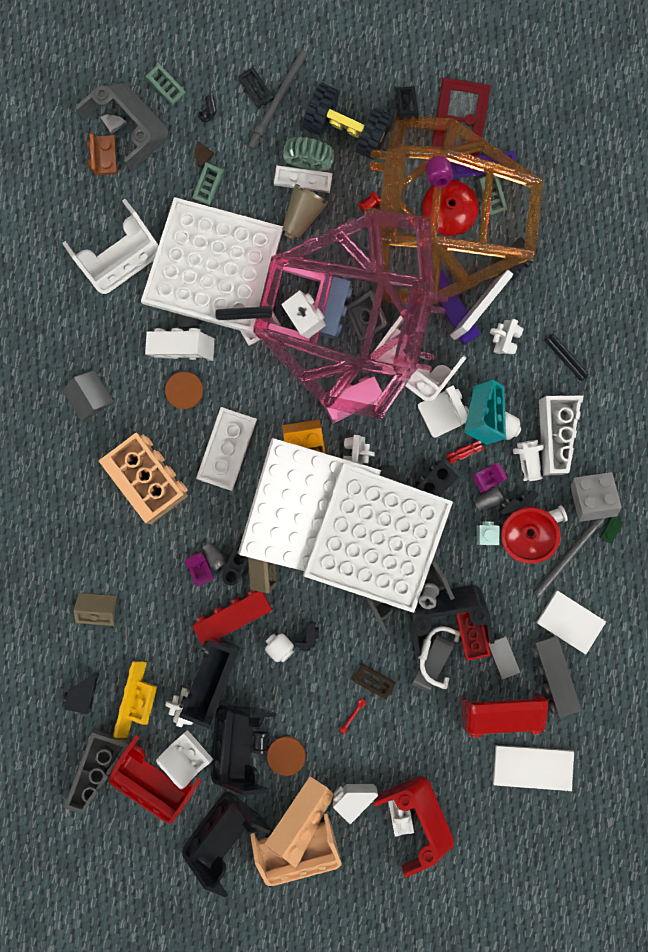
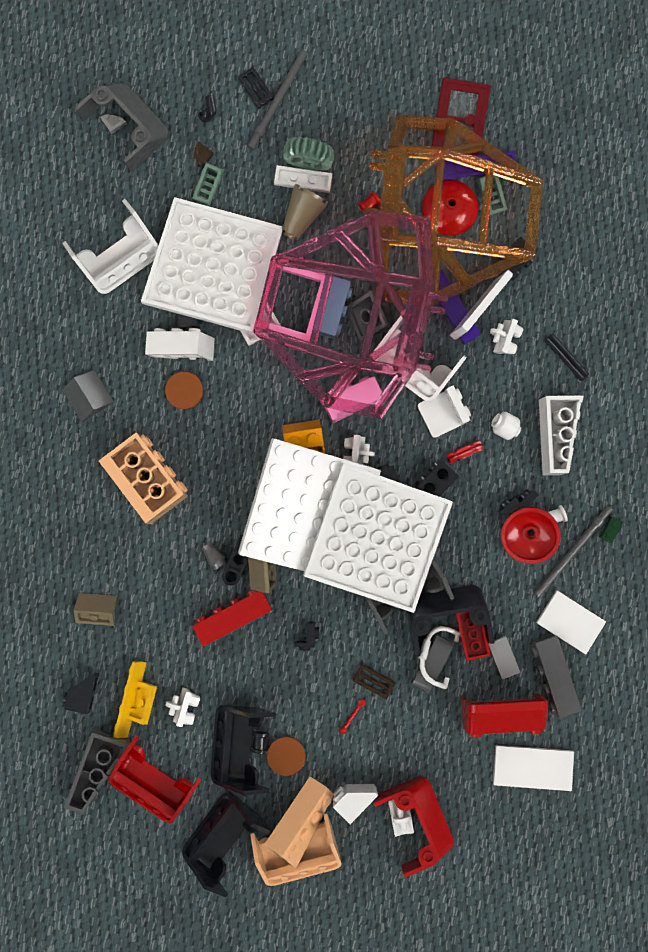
(103, 154): dark orange bracket -> none
(161, 90): sand green slope -> none
(183, 759): white bracket -> none
(199, 569): magenta bracket -> none
(209, 682): black windscreen -> none
(226, 449): white tile -> none
(243, 313): black axle -> none
(279, 647): white head -> none
(303, 314): white brick -> none
(322, 112): black plate -> none
(407, 113): black tile -> none
(429, 592): light grey bush -> none
(439, 171): magenta head -> none
(487, 413): teal wedge -> none
(487, 534): light aqua brick -> none
(489, 477): magenta bracket -> none
(489, 499): flat silver cone -> none
(530, 459): white piece -> none
(595, 497): light grey brick -> none

